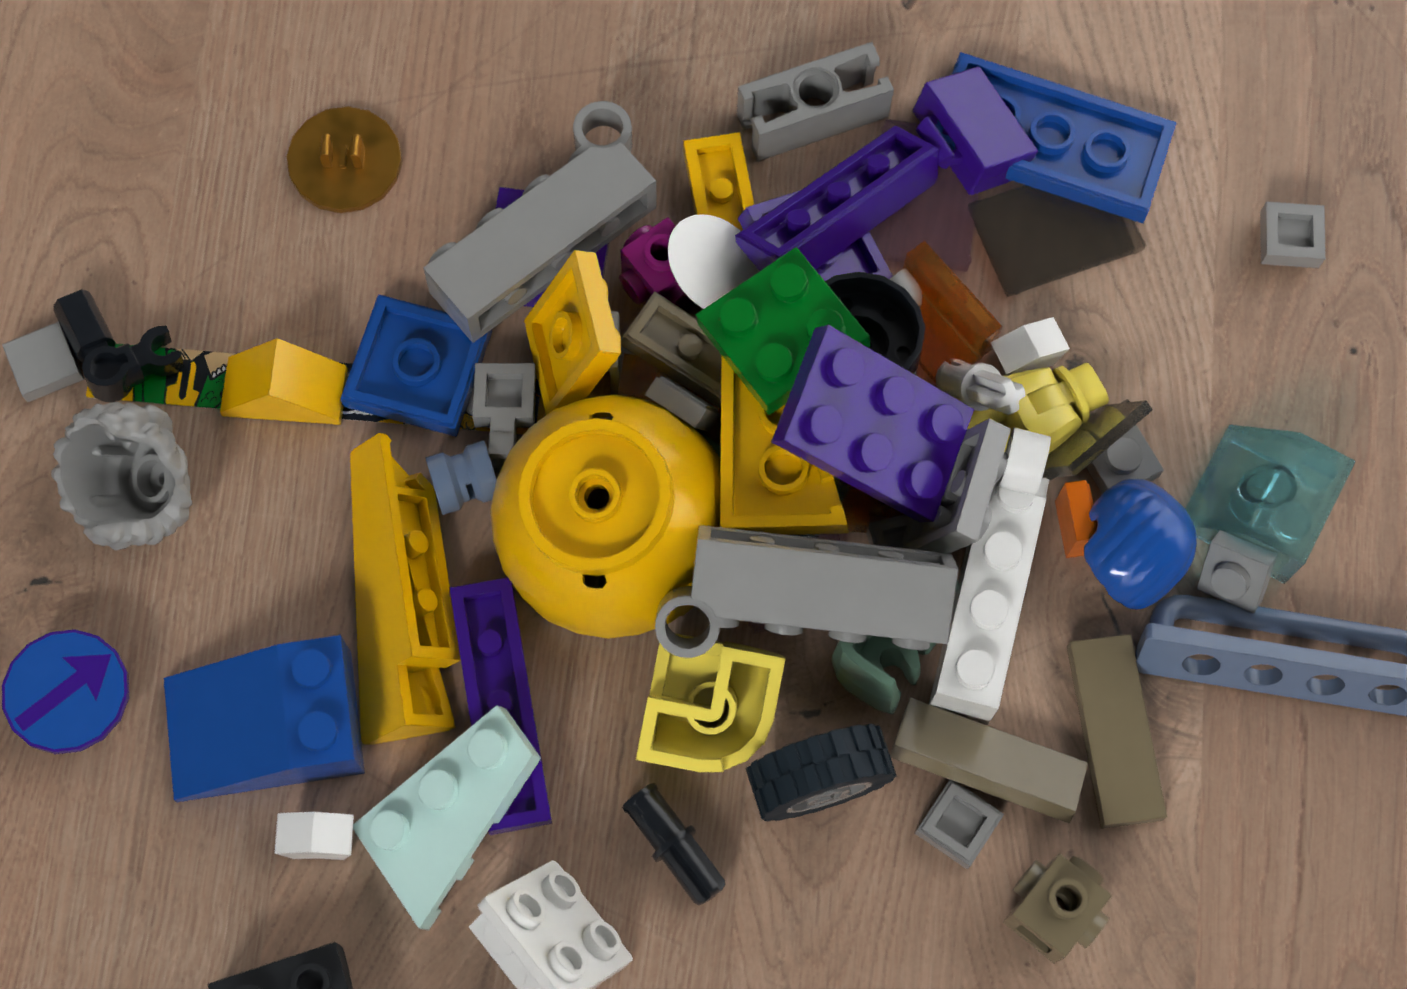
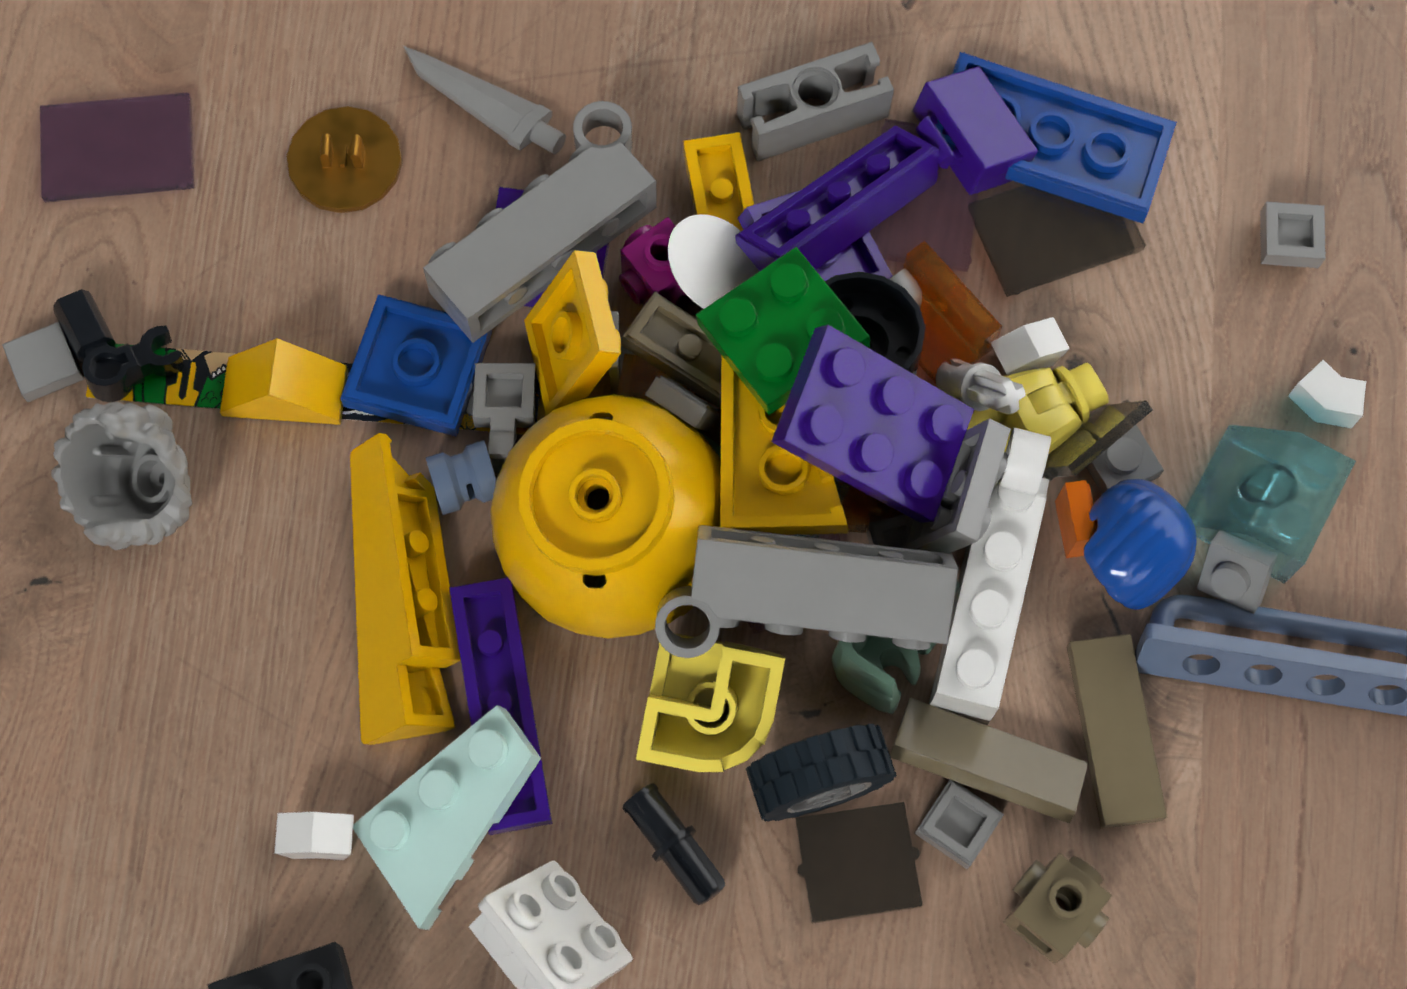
(65, 691): blue piece -> none
(116, 147): none -> clear purple piece
(264, 720): blue slope -> none
(500, 110): none -> light grey bar
(858, 862): none -> clear smoke piece
(1330, 397): none -> white piece

